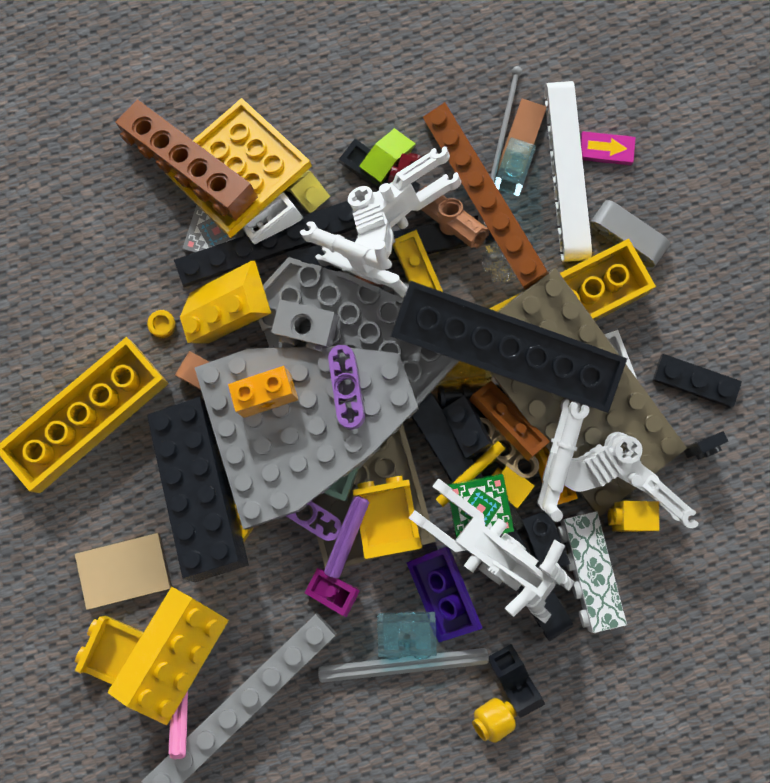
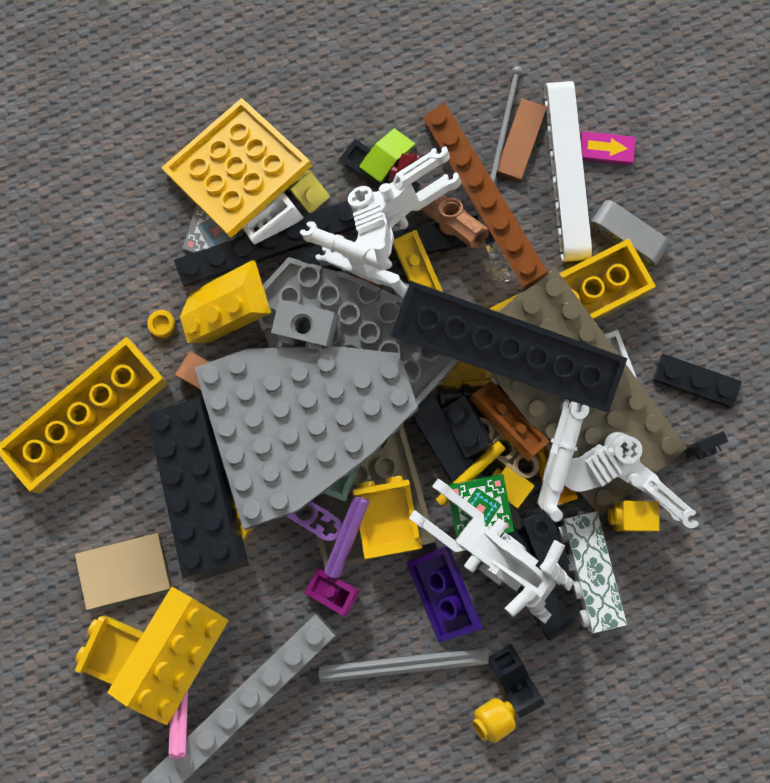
(186, 160): dark orange brick -> none
(263, 392): light orange brick -> none
(335, 367): medium lavender beam -> none
(393, 627): clear light blue brick -> none
(514, 166): clear light blue slope -> none

